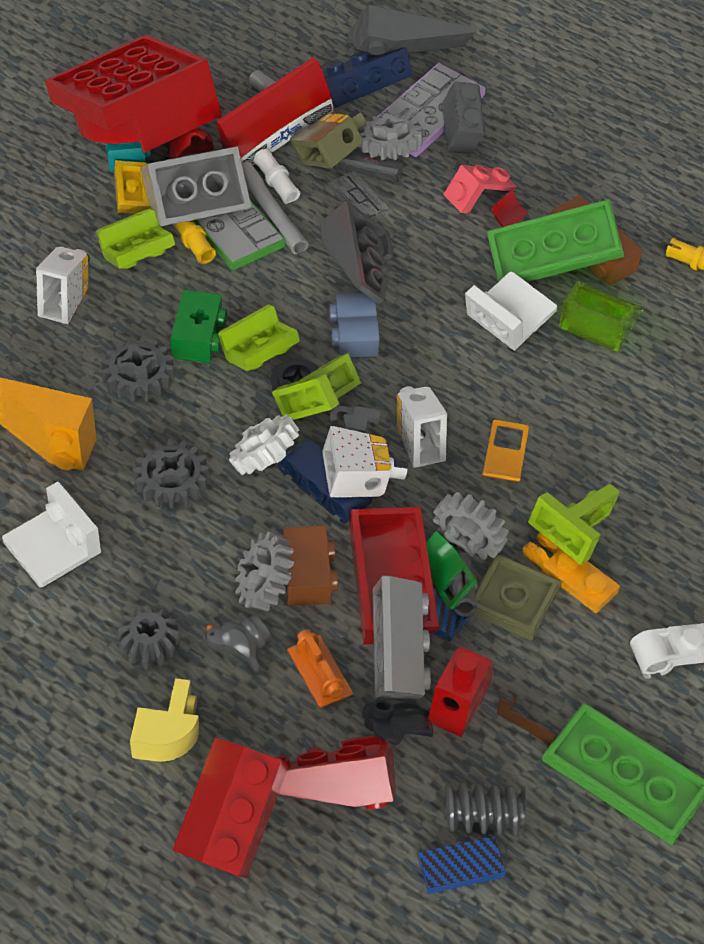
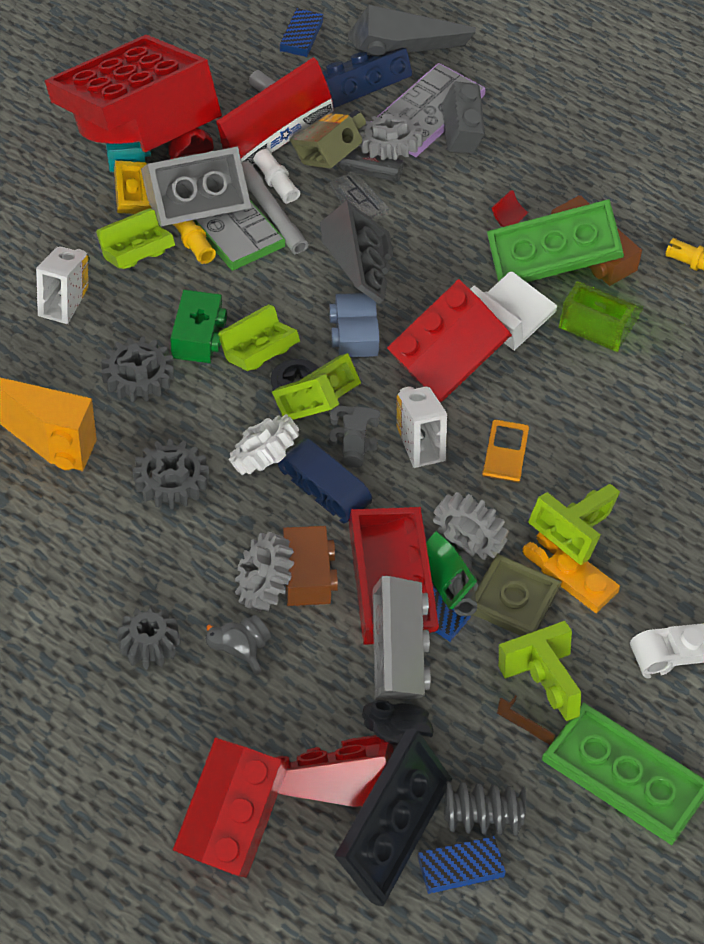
(54, 539): white bracket -> none
(169, 733): light yellow brick -> none
(301, 32): none -> blue tile
(319, 669): orange hinge -> none
(359, 464): white torso -> none
(393, 817): none -> black tile
(449, 340): none -> red slope
(466, 682): red torso -> none
(471, 182): coral bracket -> none
(541, 655): none -> lime bracket

